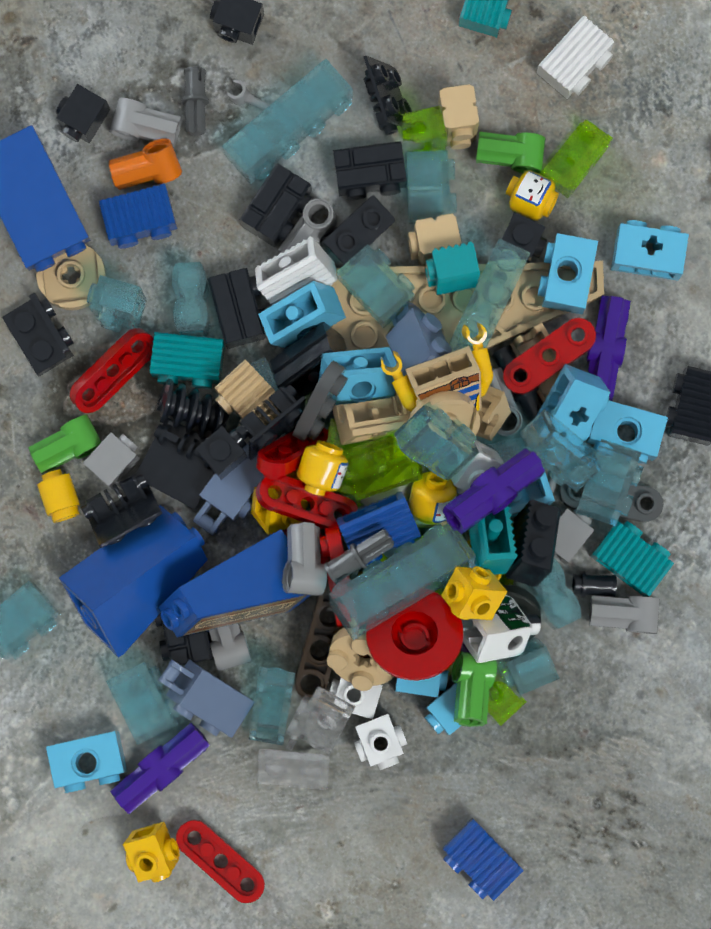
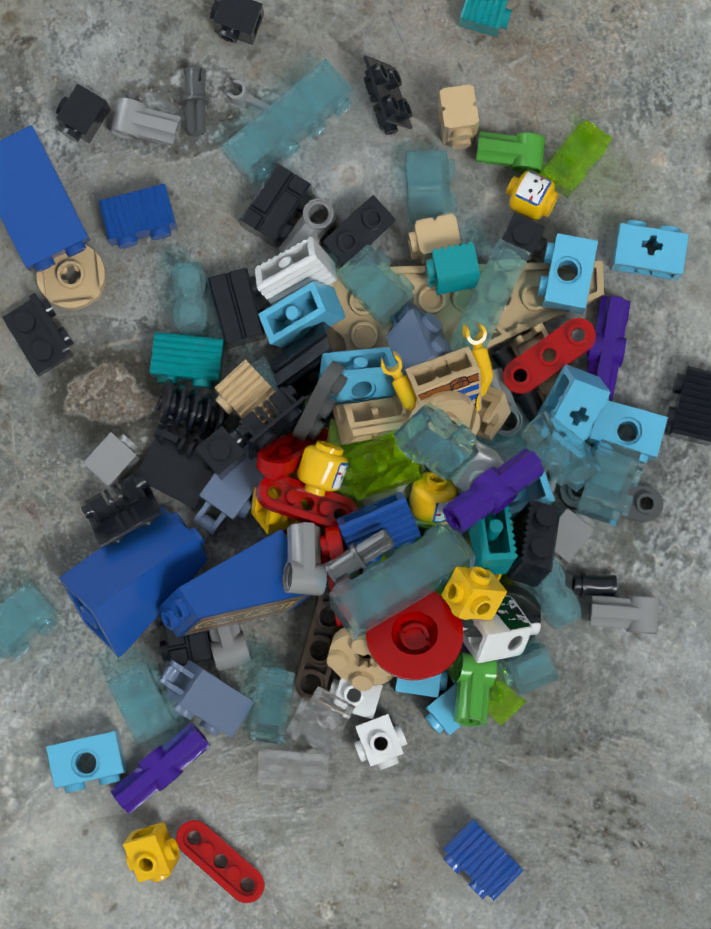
(59, 496): yellow brick -> none
(74, 440): bright green piece -> none
(105, 383): red plate -> none
(116, 303): clear light blue brick -> none
(154, 162): orange piece -> none
(370, 170): black brick -> none
(425, 127): clear neon green hinge -> none
(576, 57): white brick -> none
(632, 558): teal brick -> none

